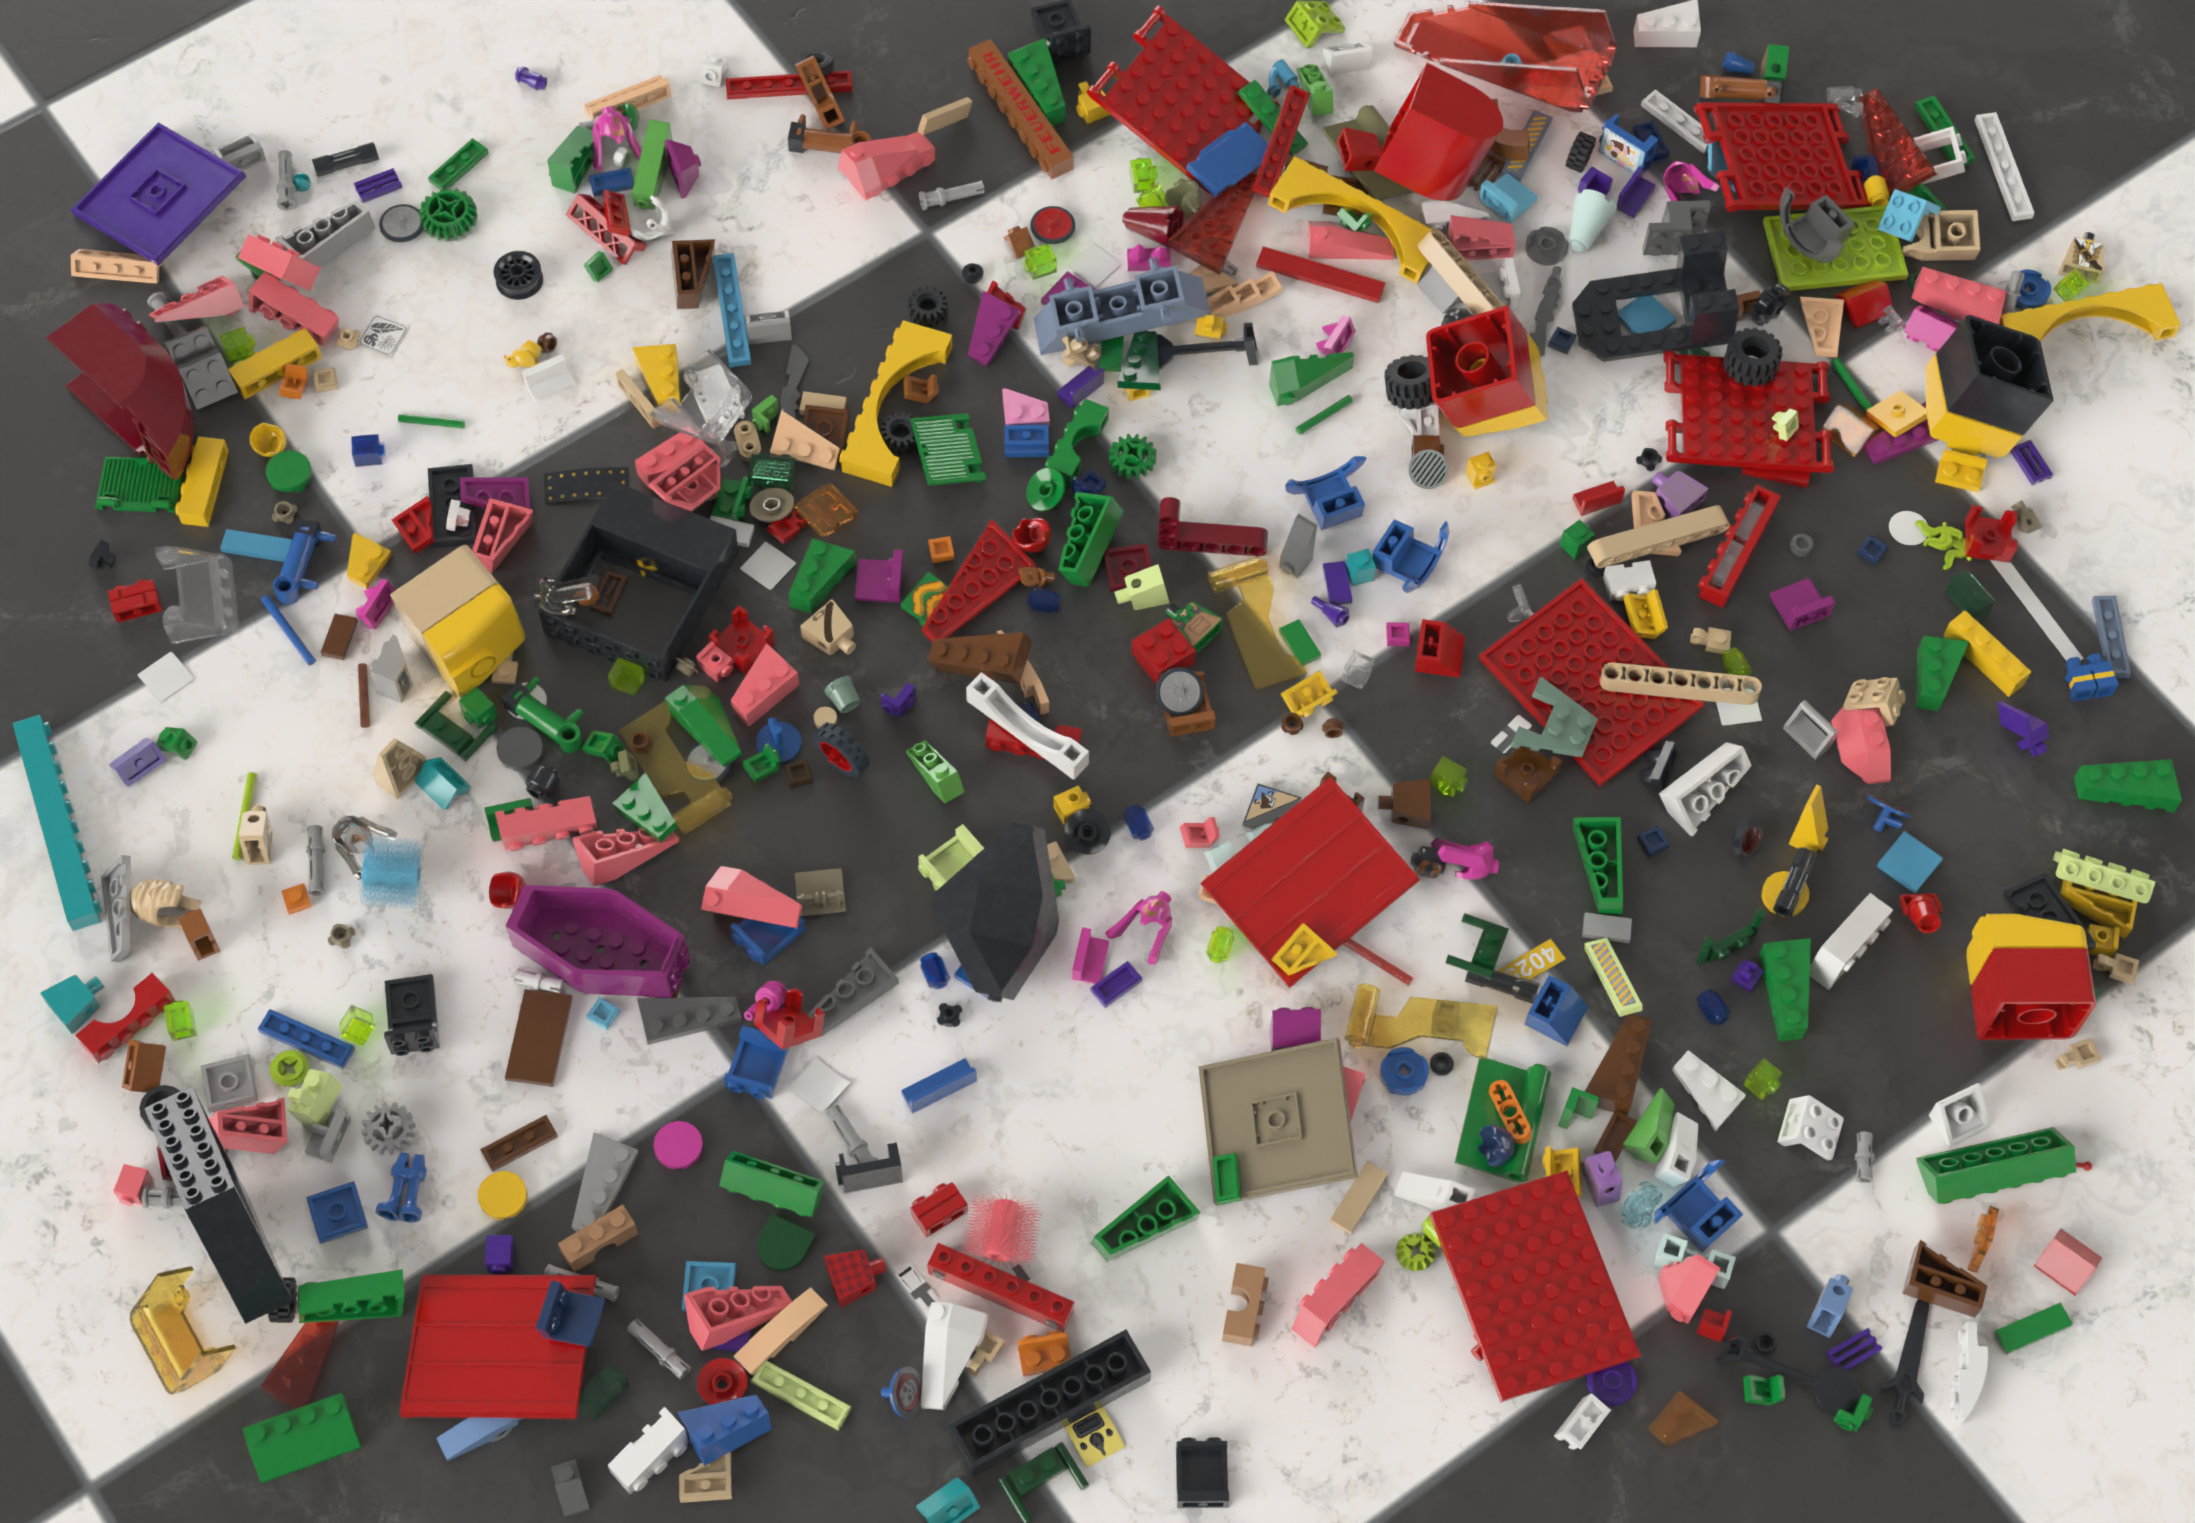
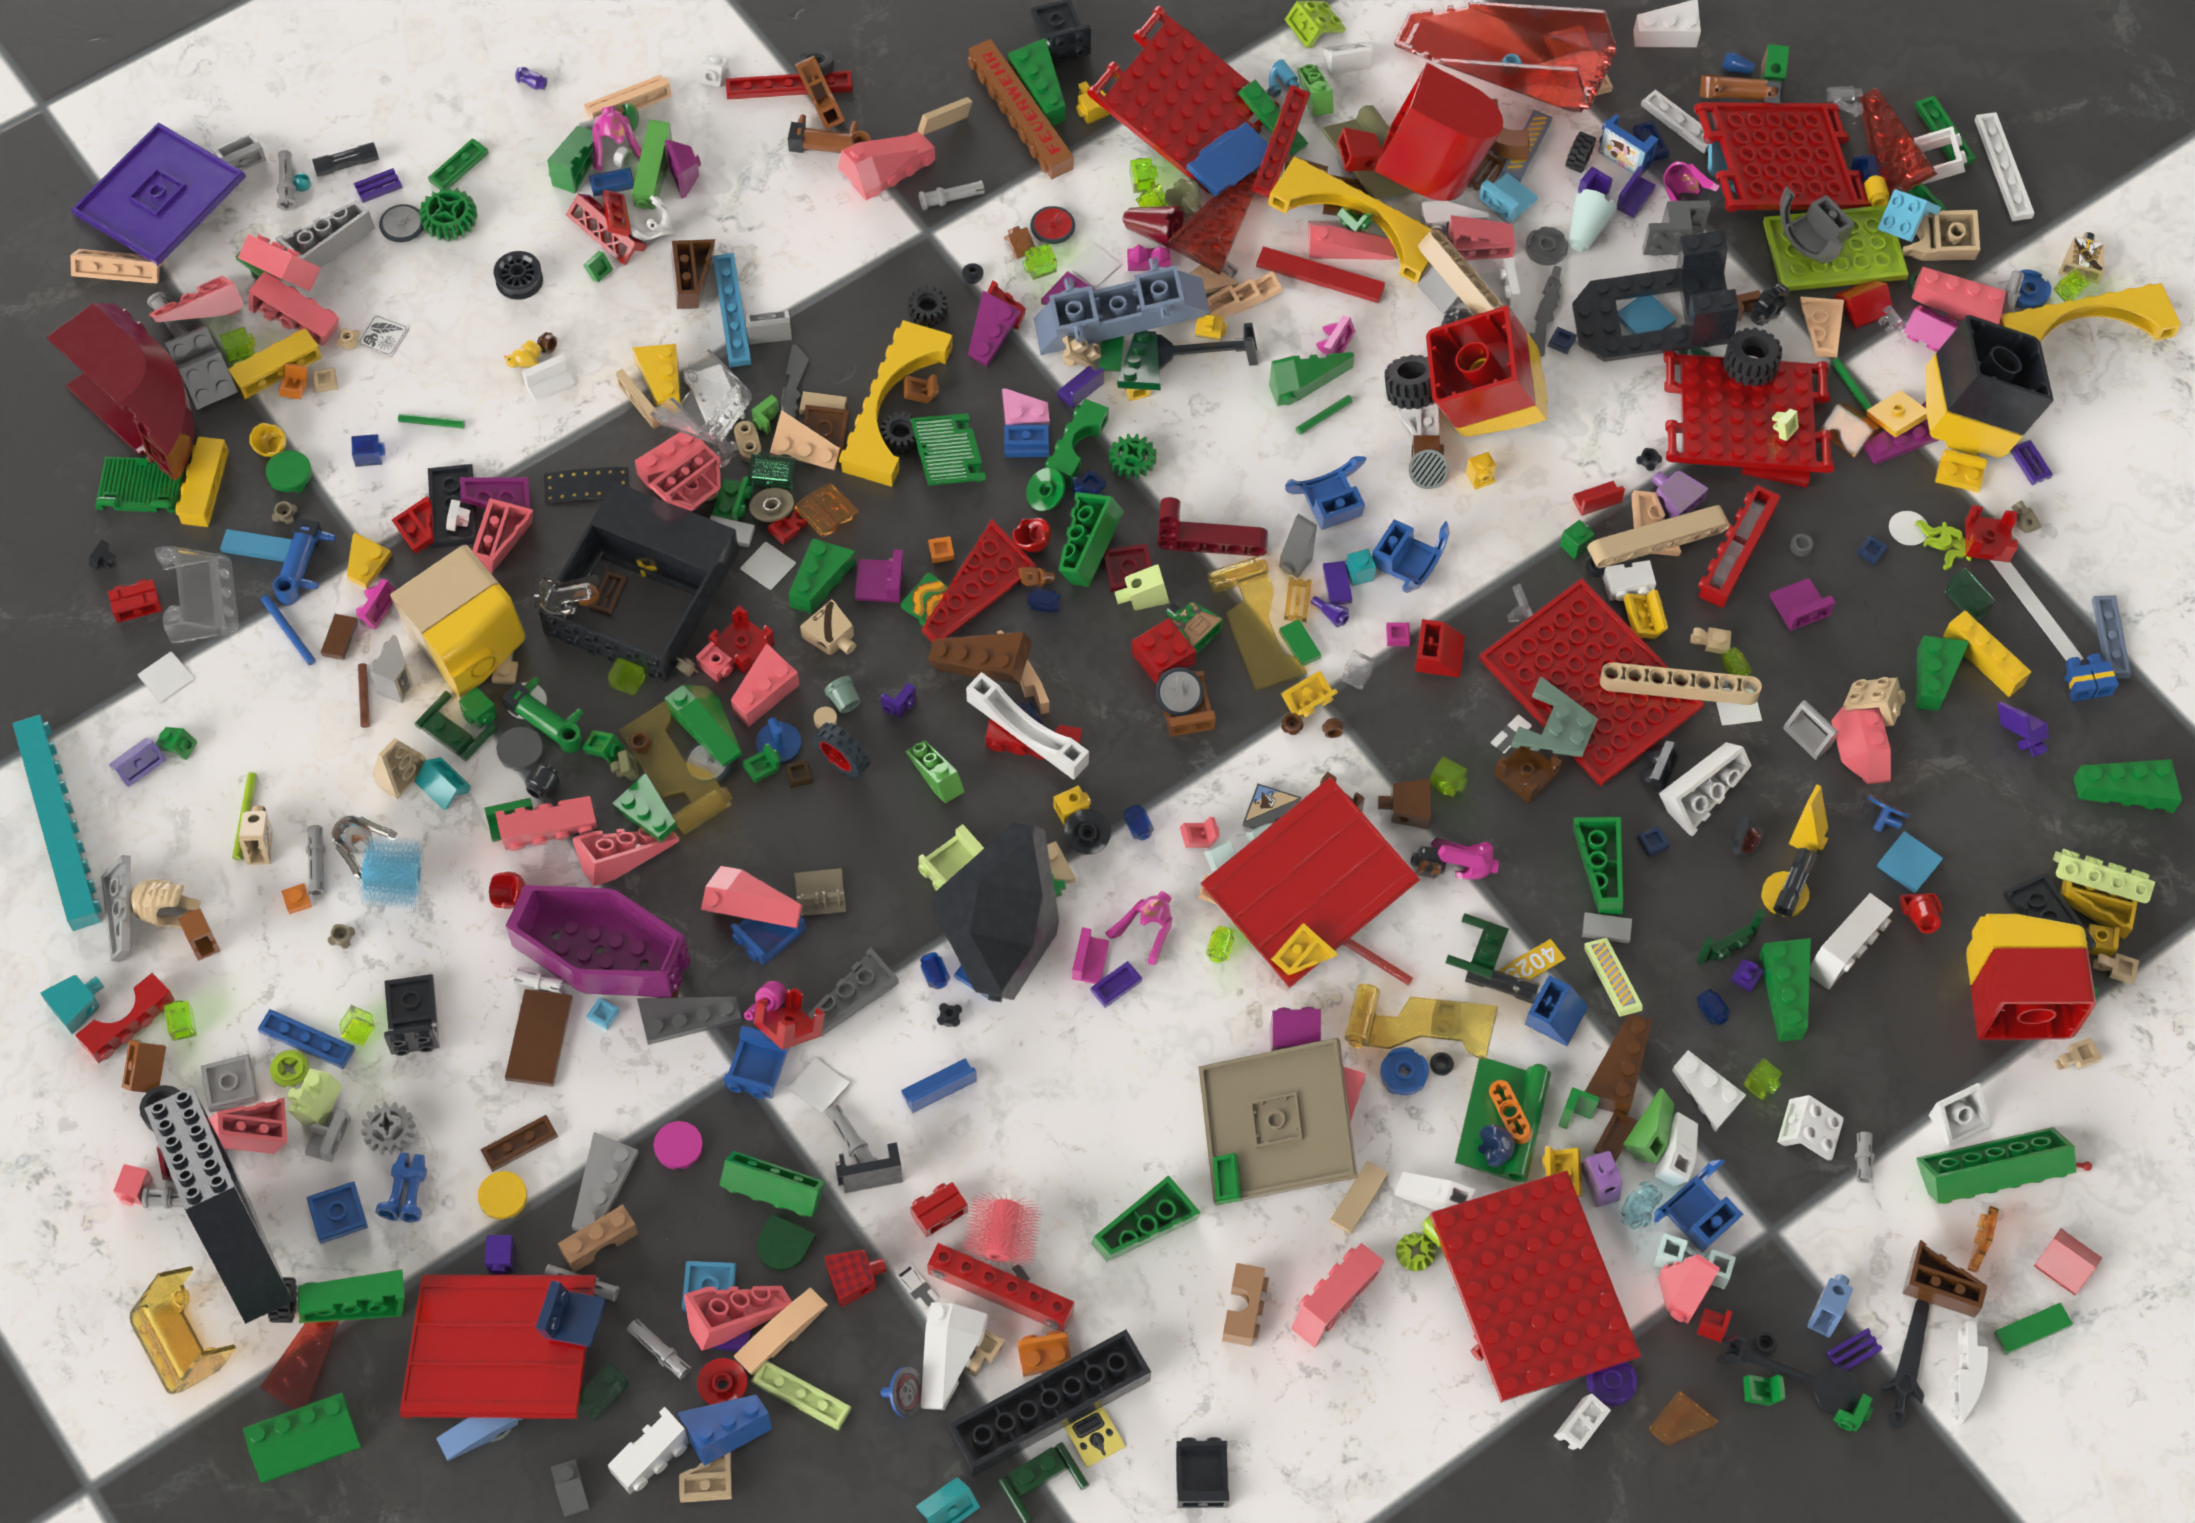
(1299, 583): none -> clear yellow tile

